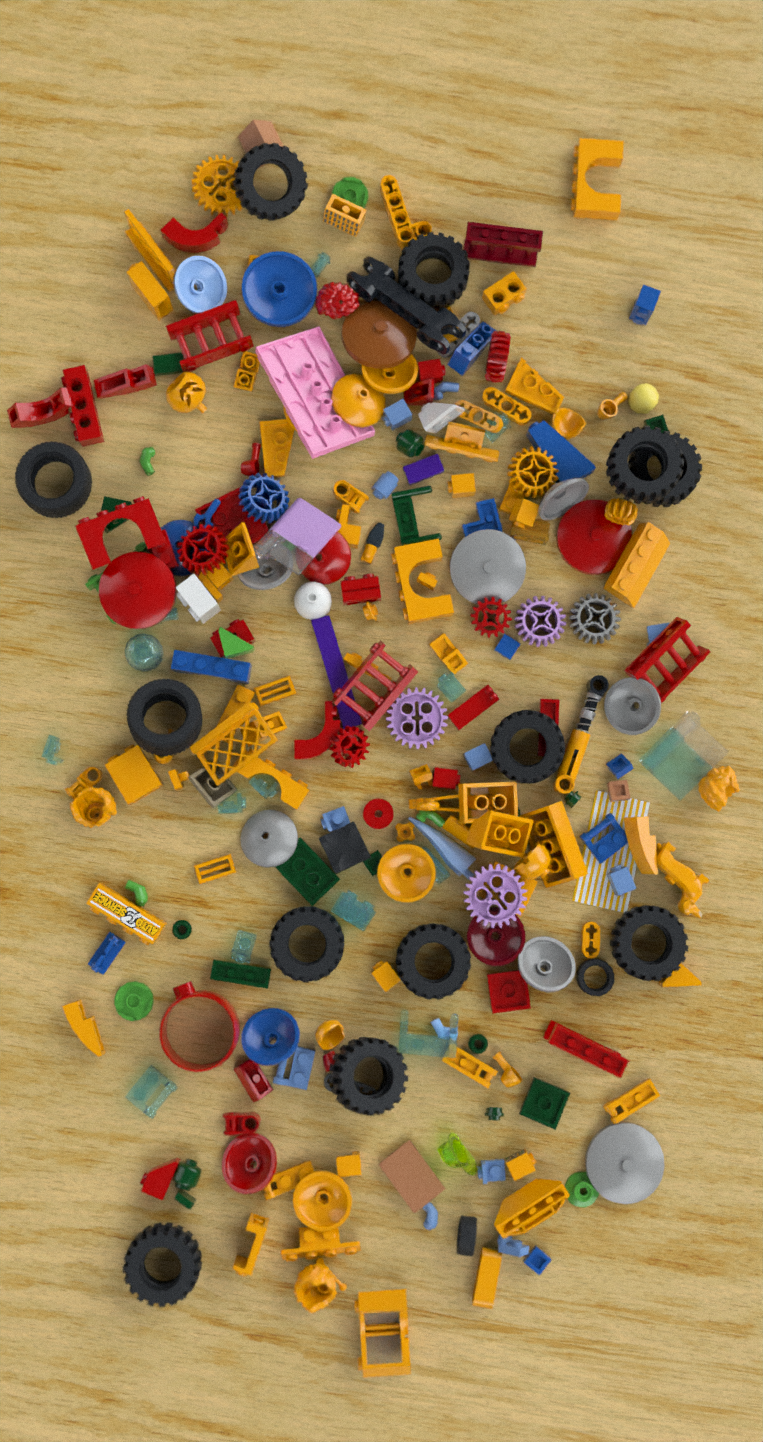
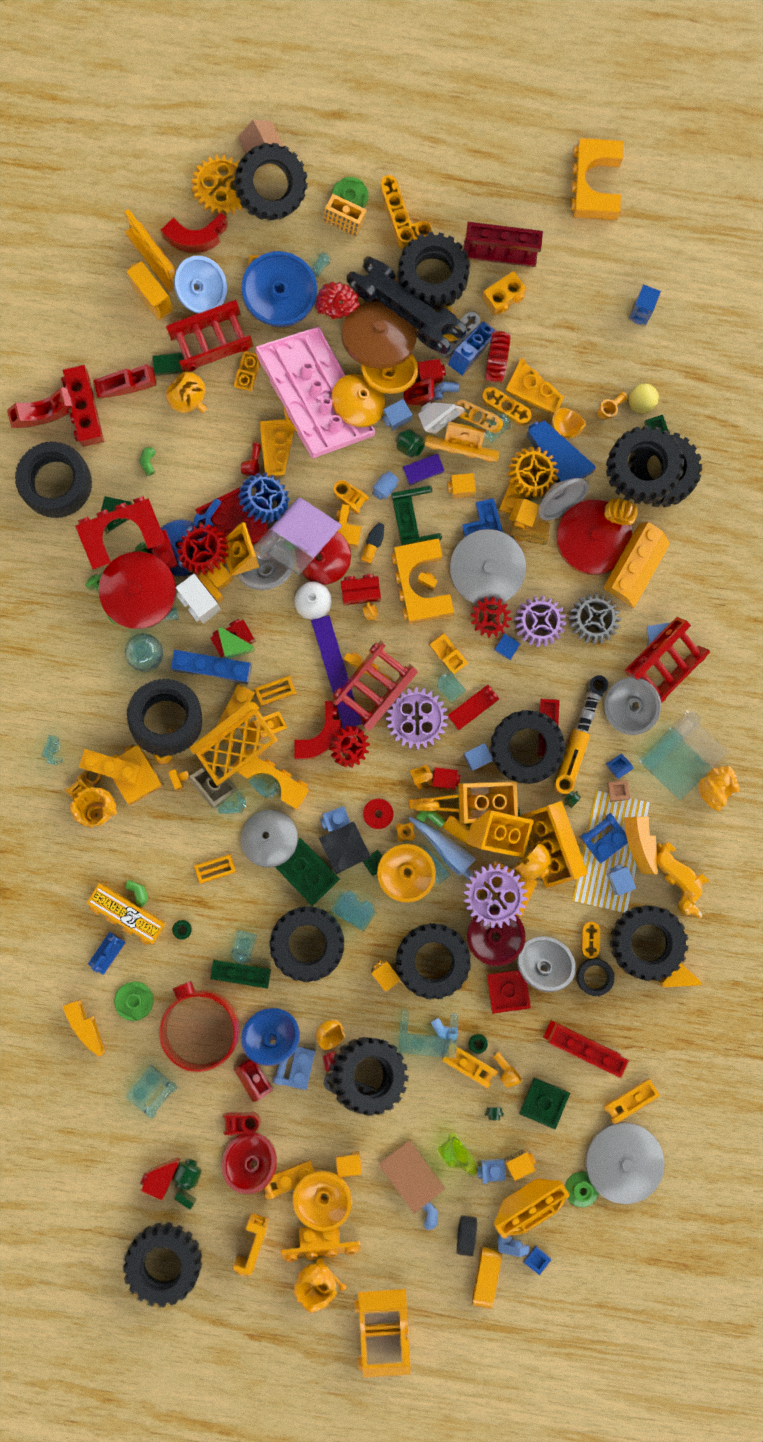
(110, 766): none -> light orange plate

